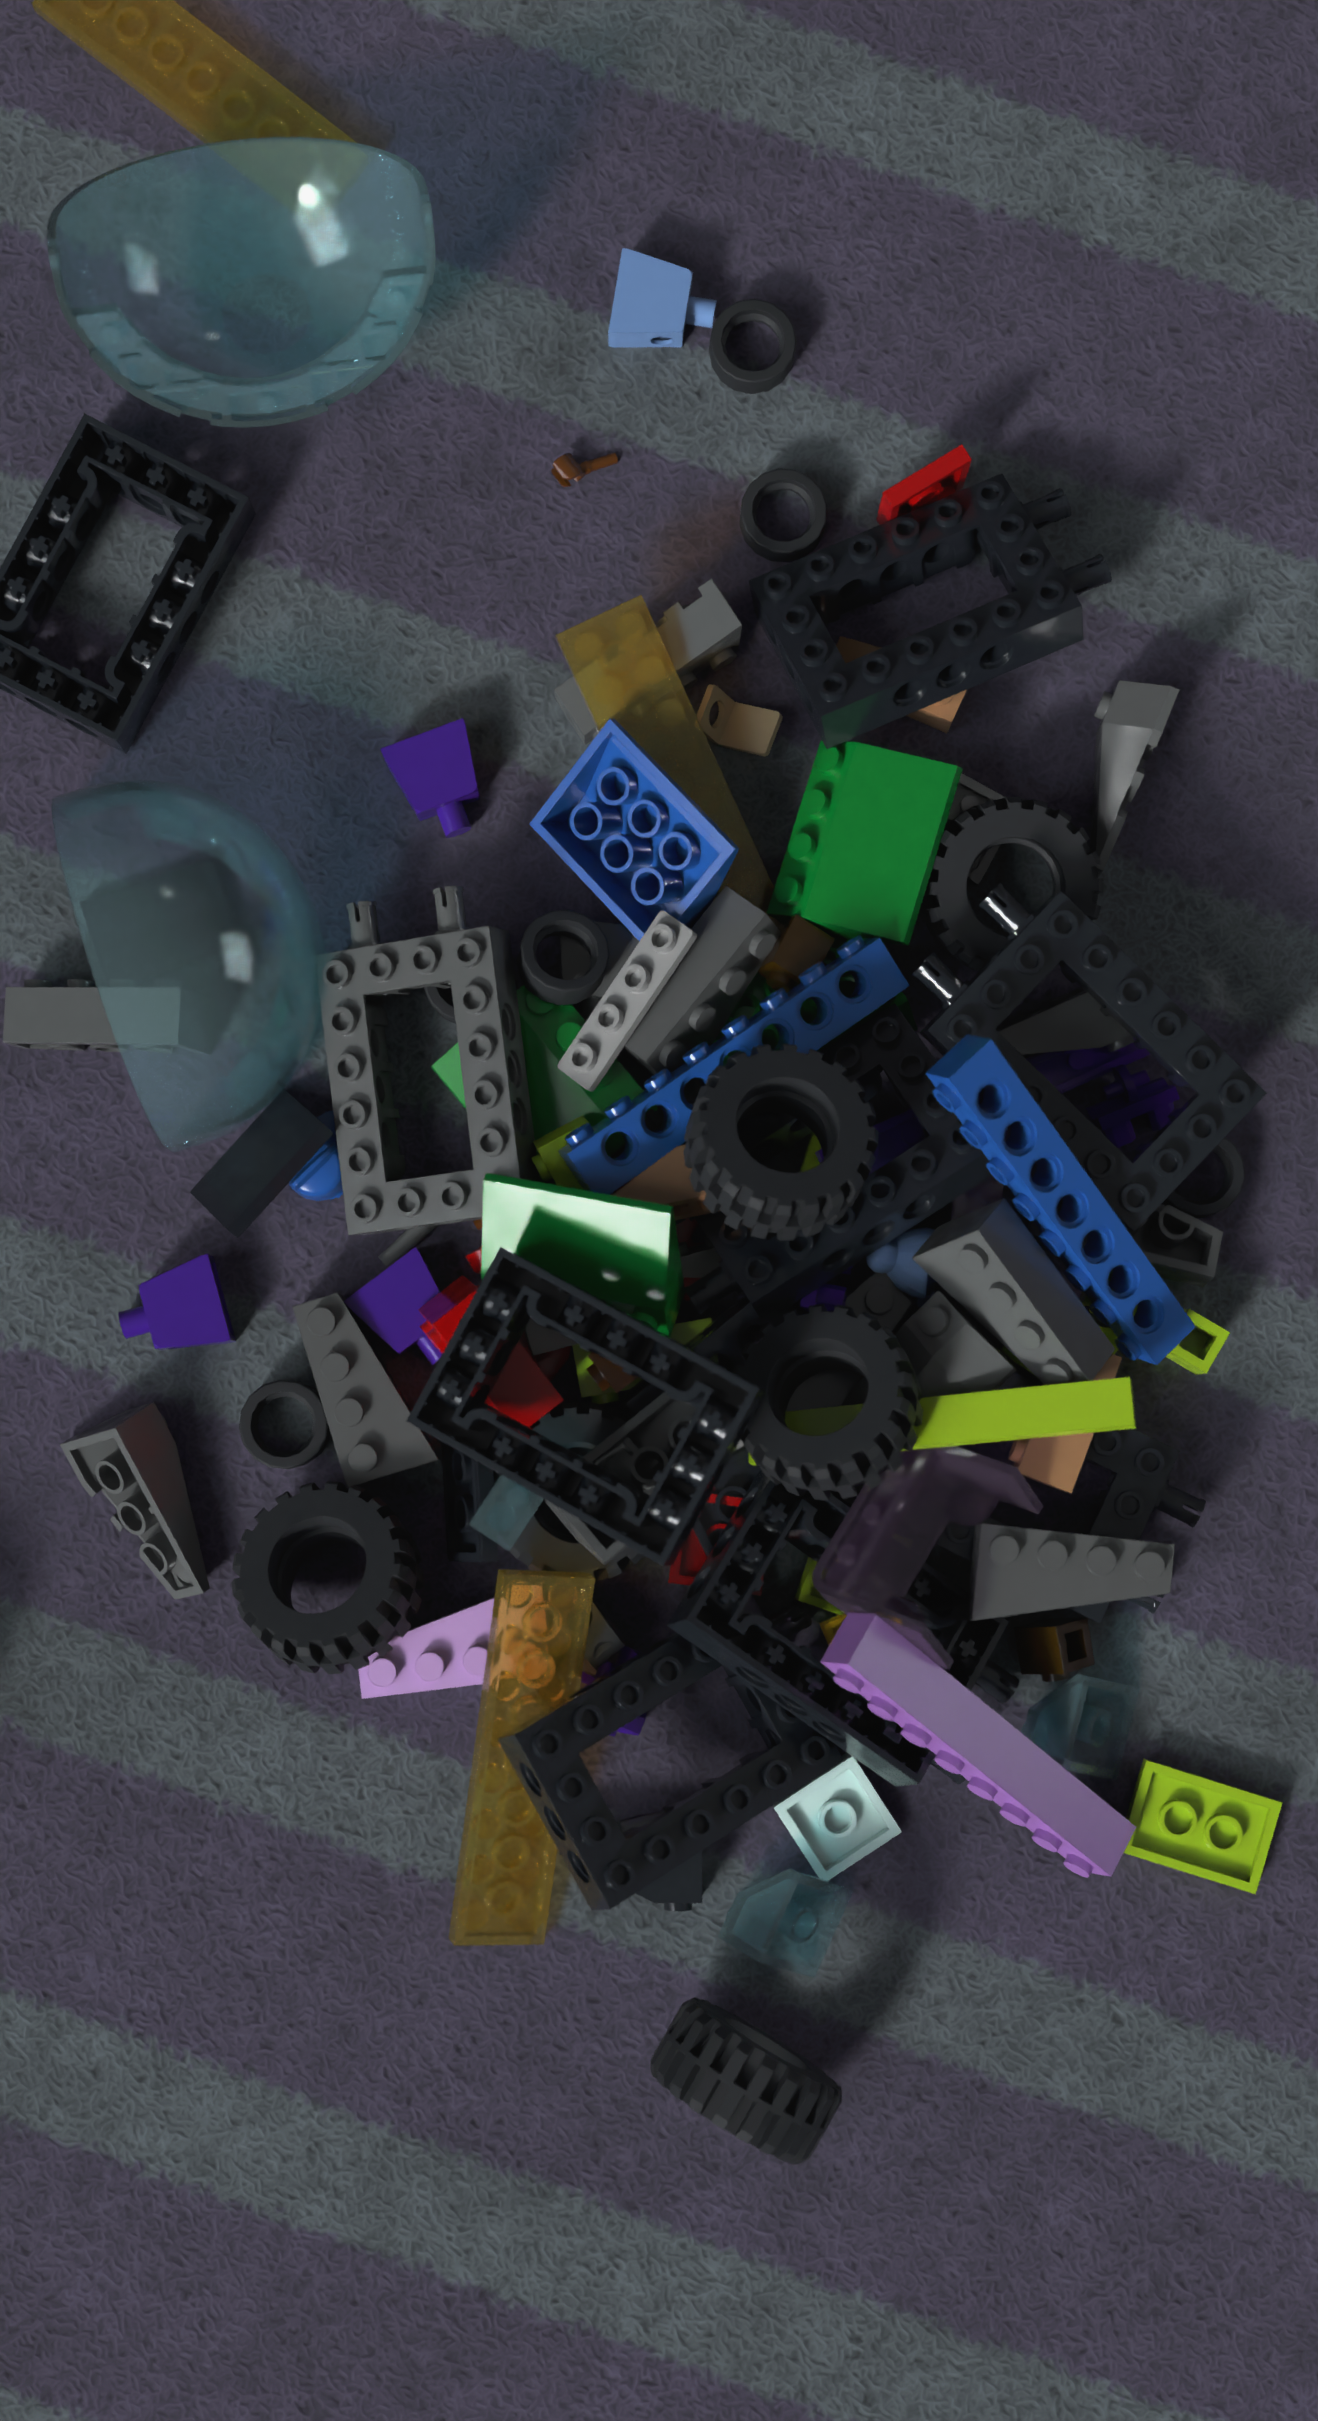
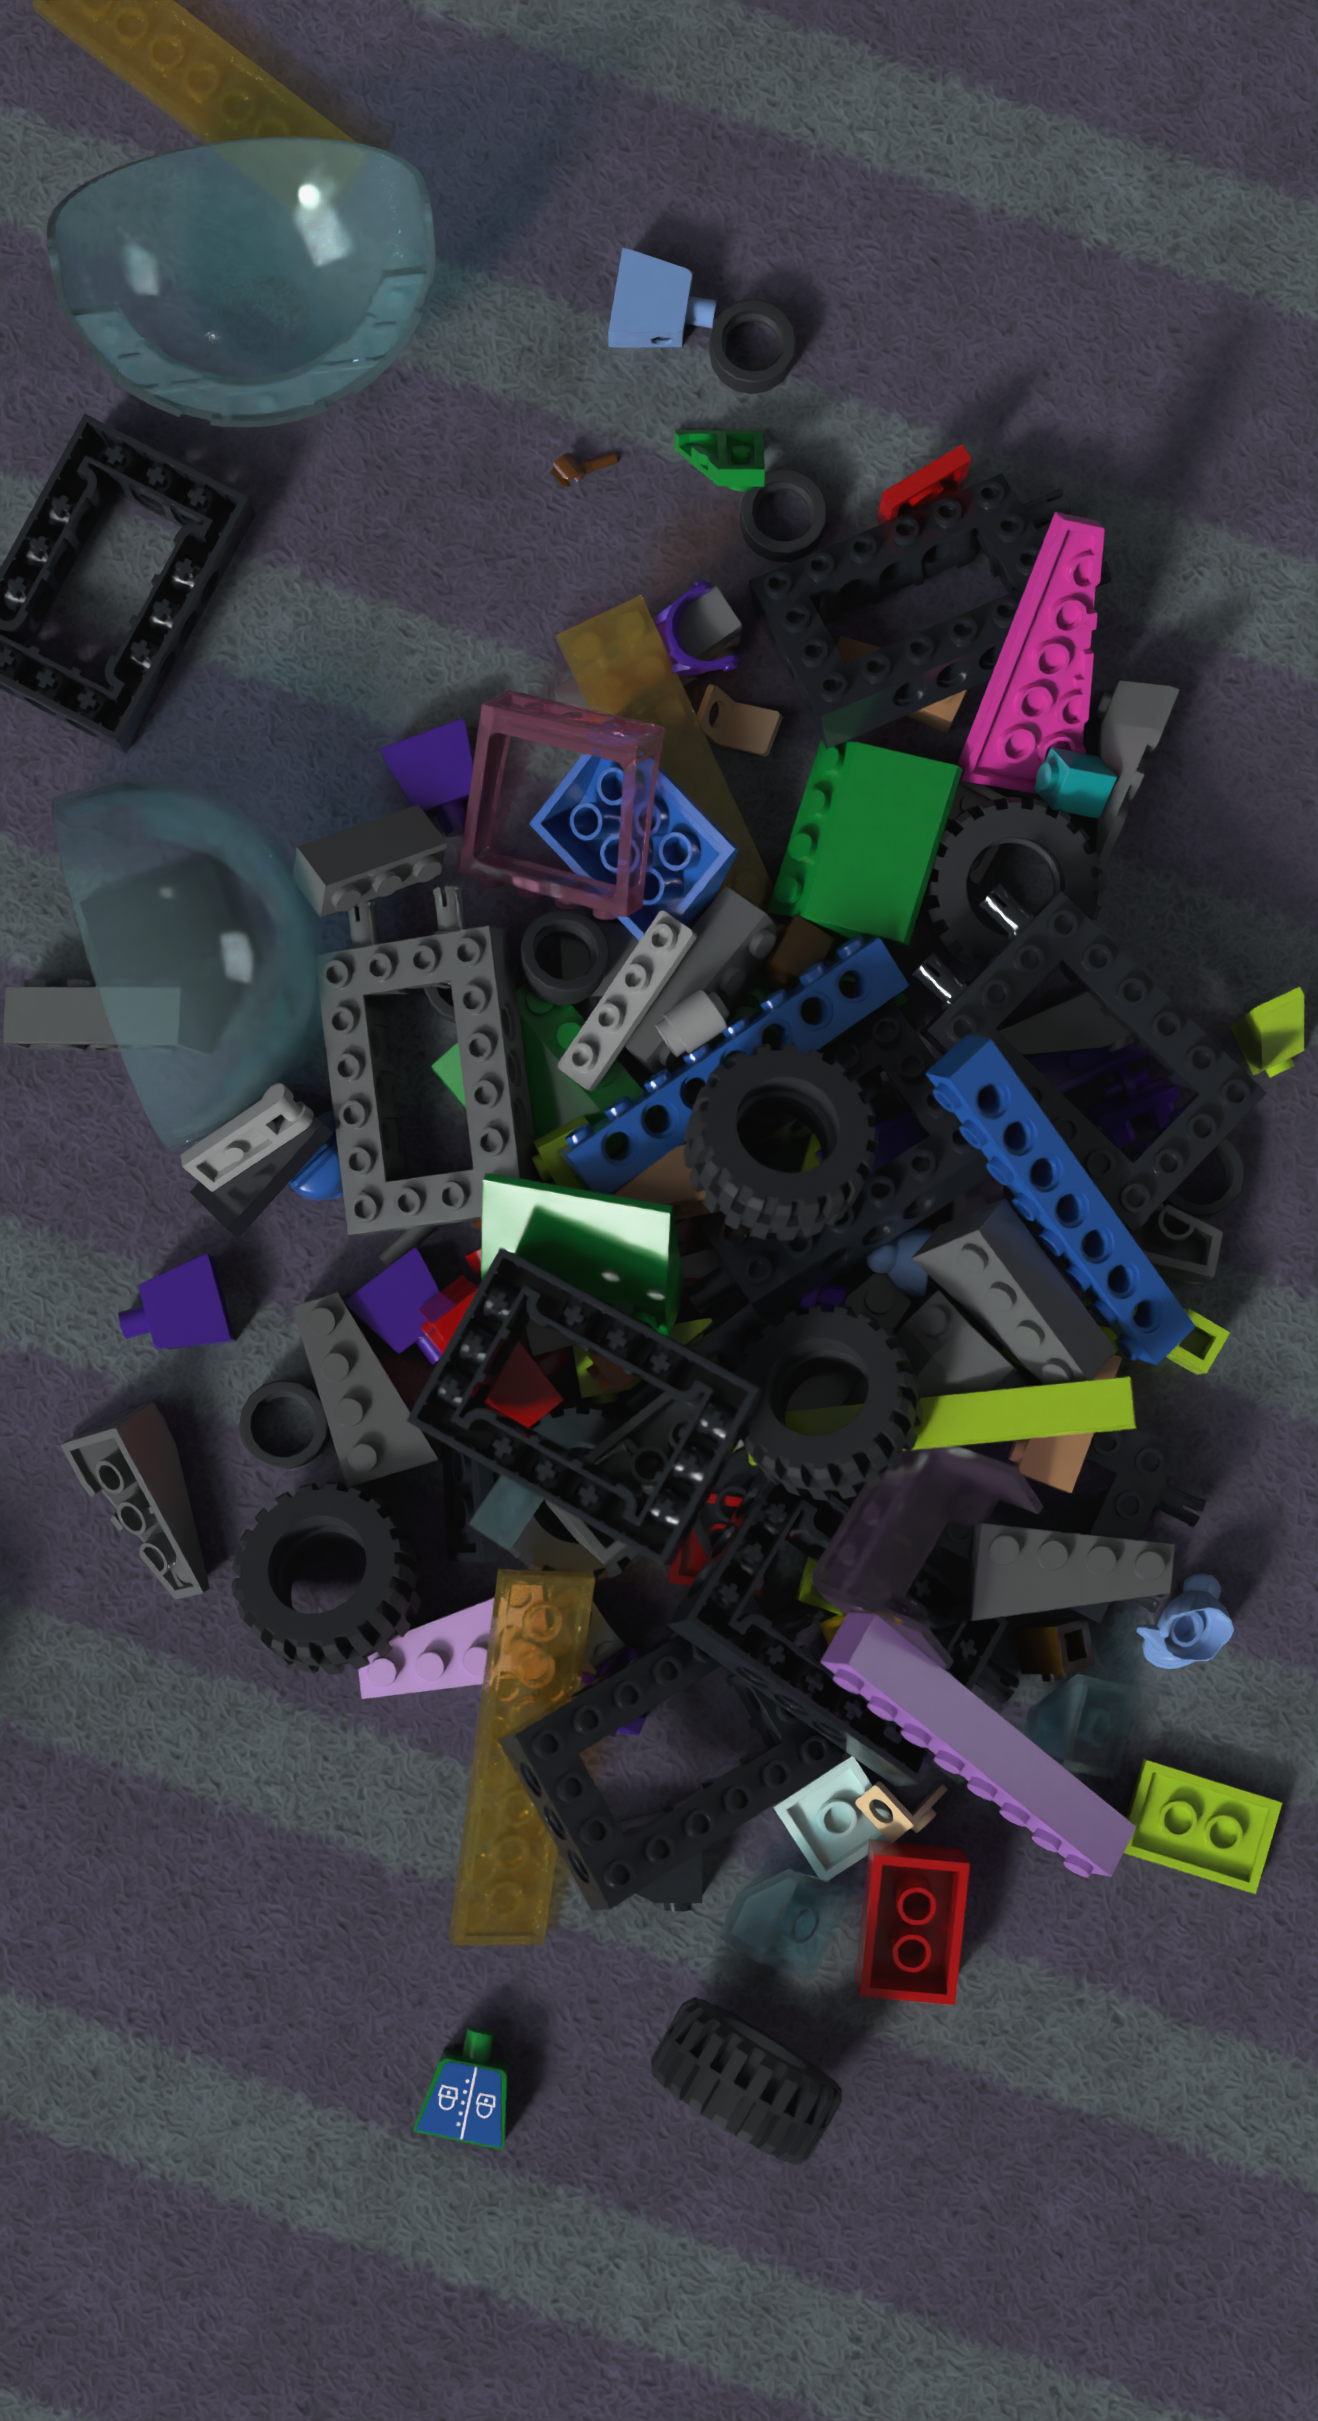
(247, 1138): none -> light grey plate
(369, 860): none -> dark grey brick
(468, 2094): none -> torso
(582, 730): none -> clear pink windscreen
(668, 627): none -> dark purple helmet
(693, 1022): none -> light grey brick
(725, 456): none -> green wing
(902, 1818): none -> tan bracket
(912, 1922): none -> red brick
(1045, 666): none -> dark pink wing
(1074, 782): none -> teal brick
(1189, 1627): none -> medium blue hair
(1272, 1033): none -> lime slope

